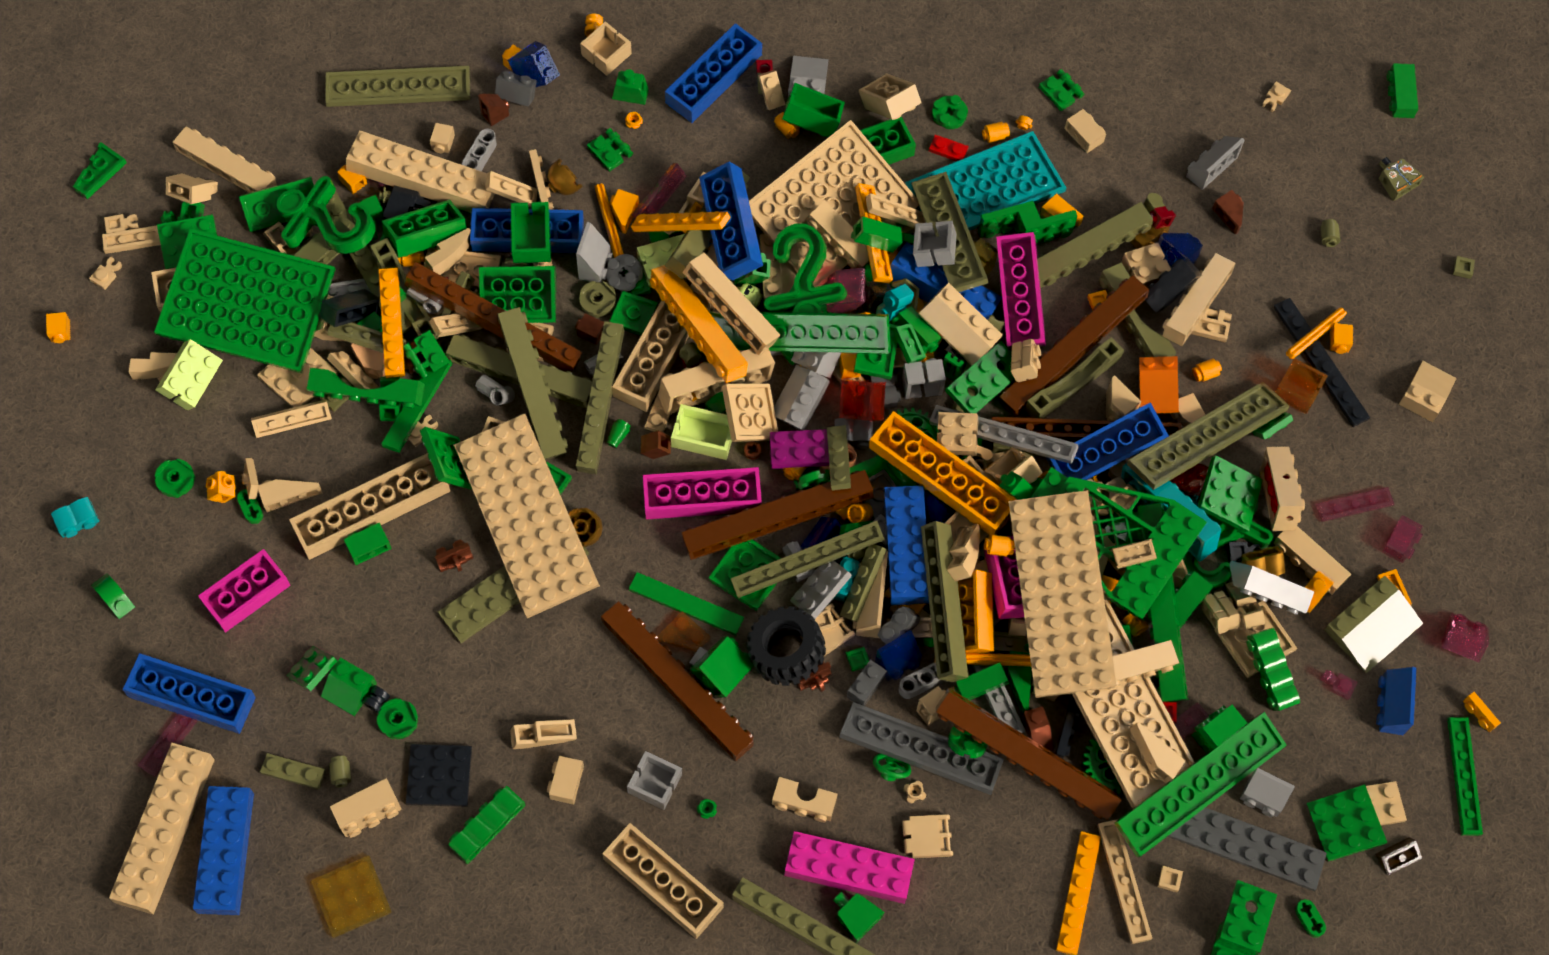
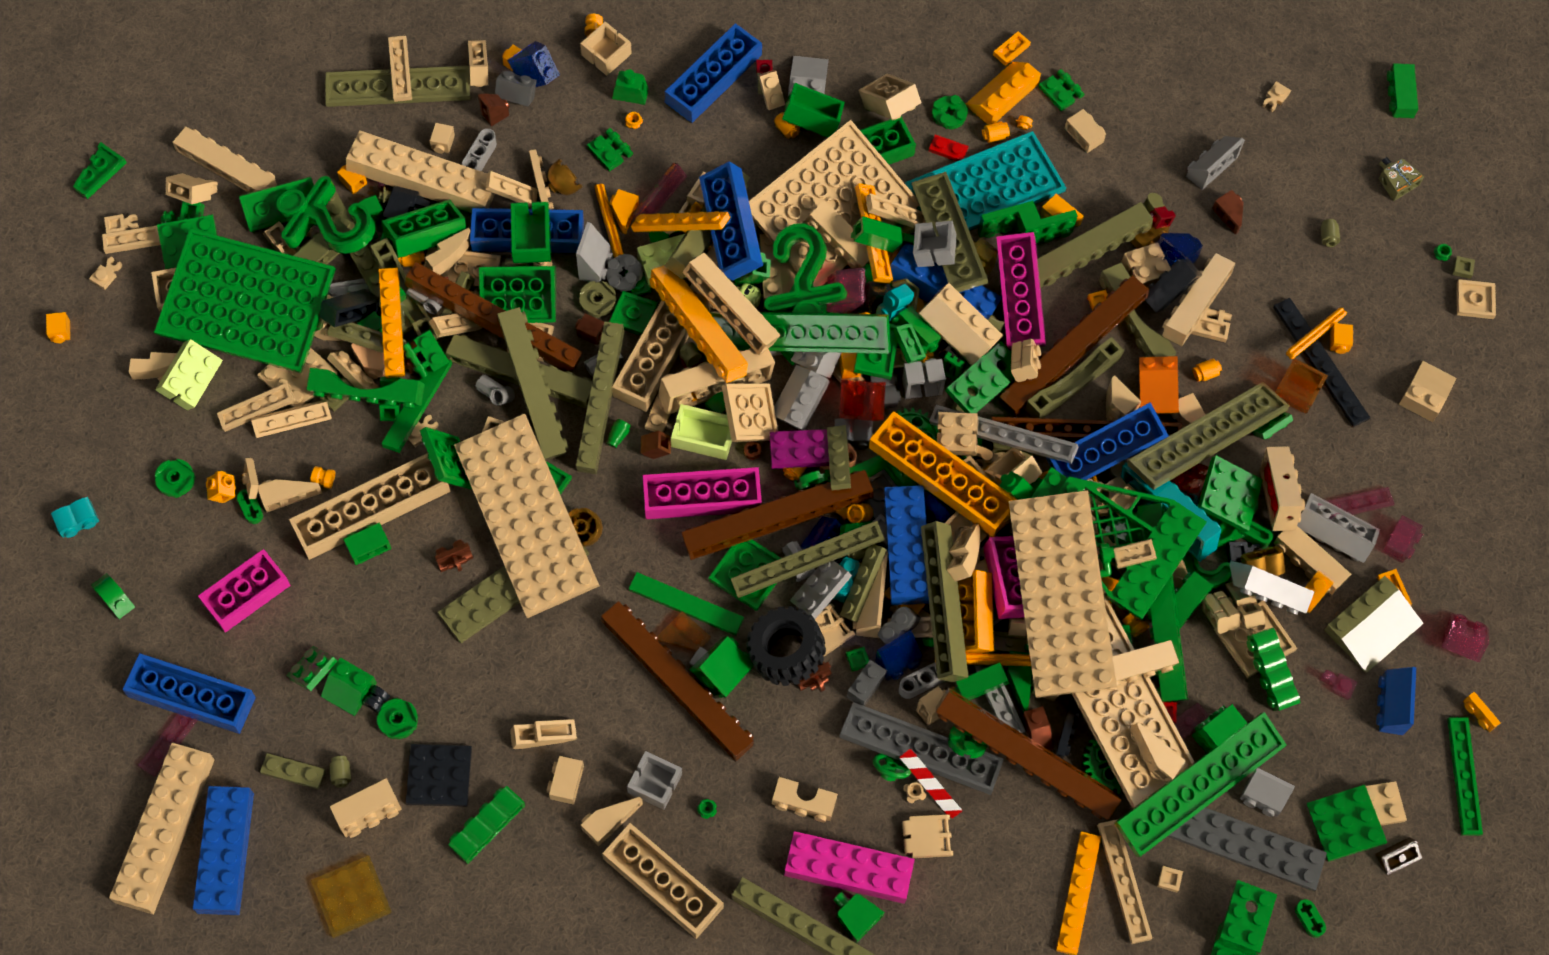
(256, 406): none -> tan plate
(323, 477): none -> light orange wheel
(400, 68): none -> tan plate
(478, 63): none -> tan slope
(607, 820): none -> tan slope
(930, 783): none -> sticker
(999, 545): light orange brick -> none
(1004, 91): none -> light orange slope
(1011, 48): none -> light orange plate
(1106, 554): none -> green plate
(1343, 532): none -> light grey slope
(1446, 249): none -> green plate
(1476, 299): none -> tan plate

